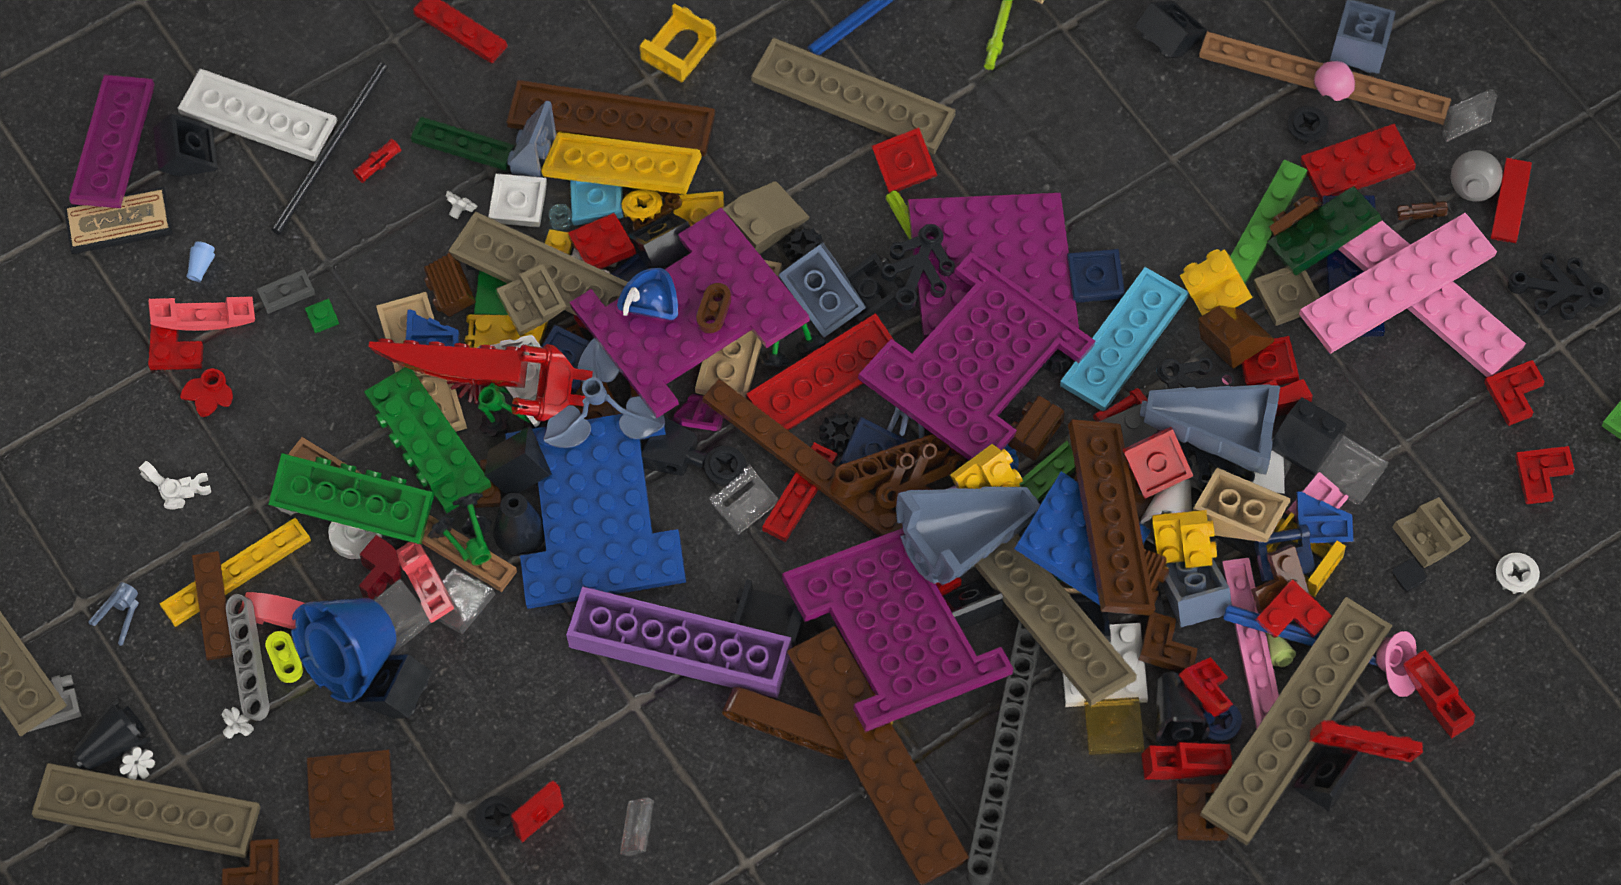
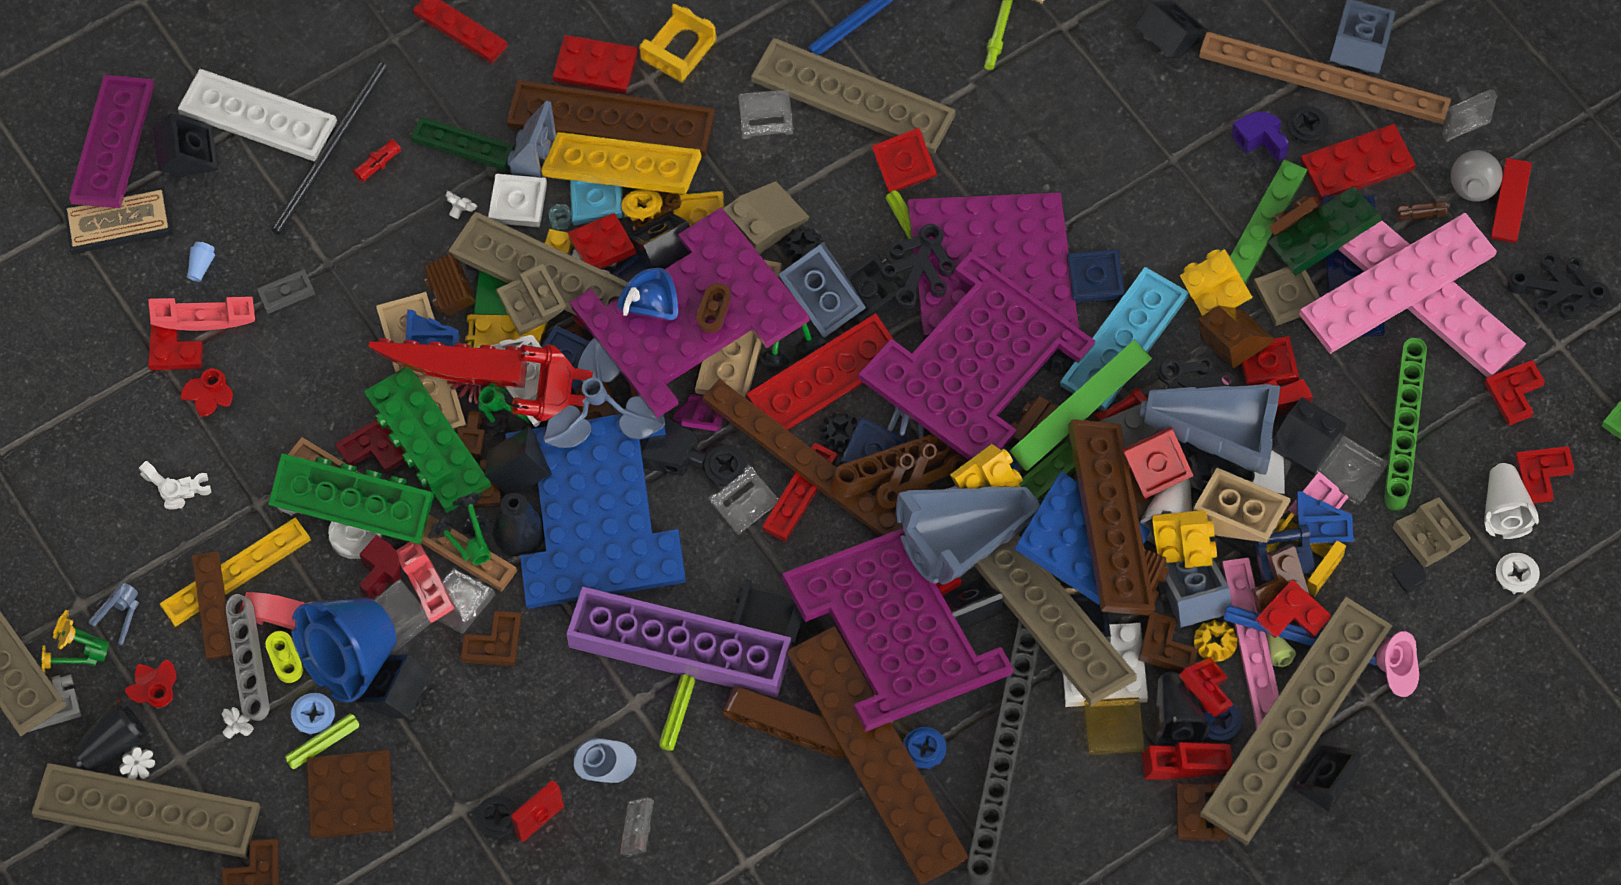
(95, 647): none -> plant
(151, 682): none -> red plate
(305, 705): none -> light blue gear
(321, 316): green plate -> none
(322, 741): none -> lime axle
(371, 441): none -> dark red plate
(472, 435): none -> reddish brown plate
(497, 648): none -> reddish brown plate
(595, 64): none -> red plate
(604, 760): none -> sand blue piece
(677, 712): none -> lime axle
(765, 105): none -> clear plate
(936, 743): none -> blue gear
(1080, 404): none -> bright green beam
(1215, 651): none -> yellow gear
(1259, 130): none -> dark purple brick
(1335, 80): bright pink hair -> none
(1369, 742): red plate -> none
(1405, 434): none -> bright green beam
(1439, 693): red slope -> none
(1508, 504): none -> white cone

